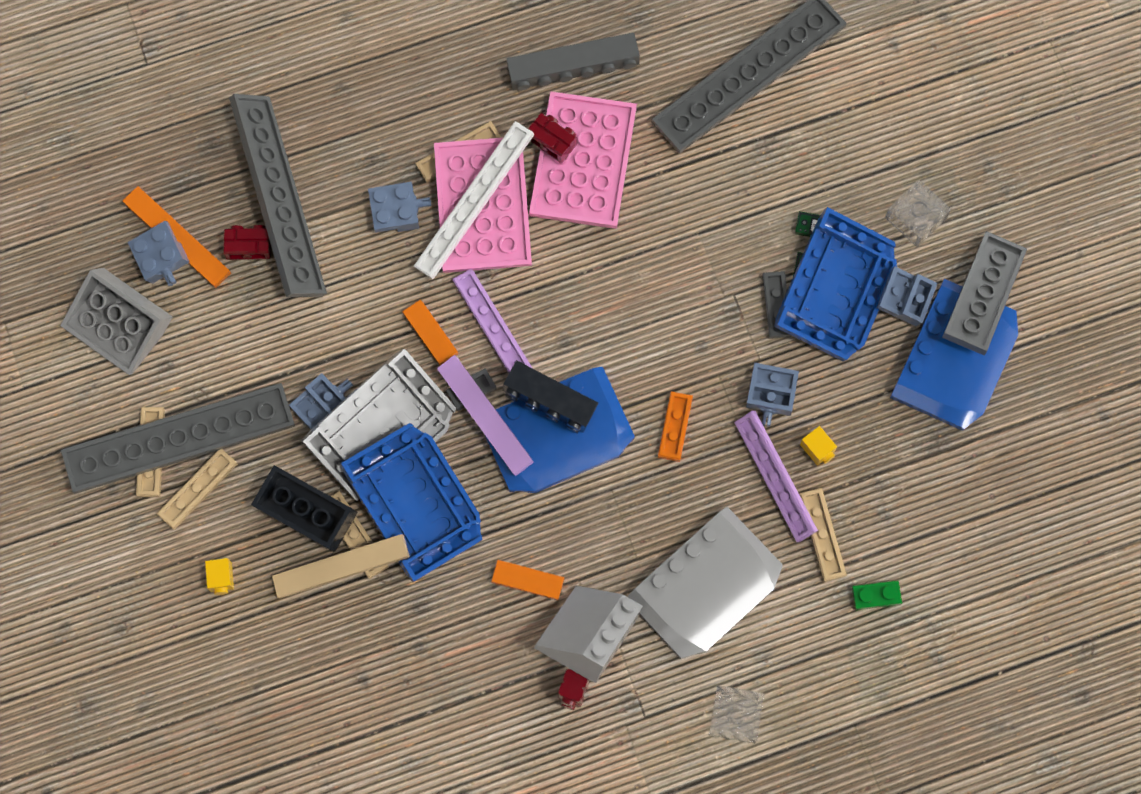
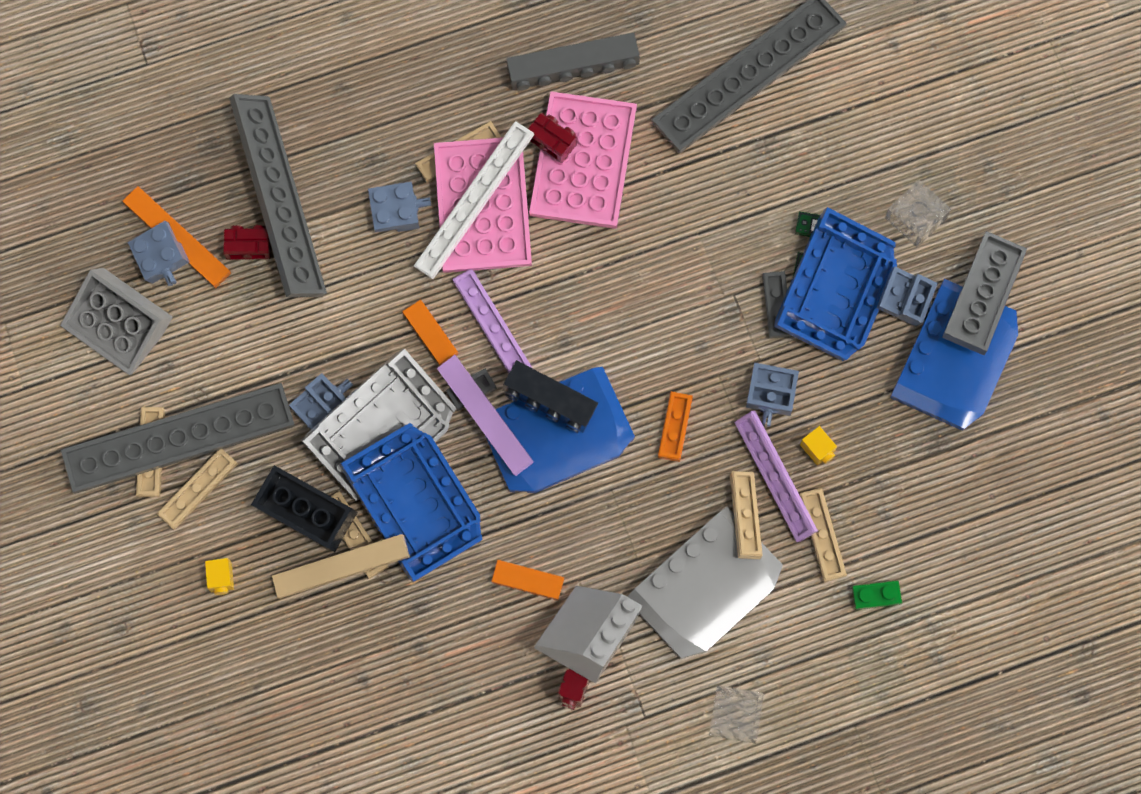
(746, 515): none -> tan tile

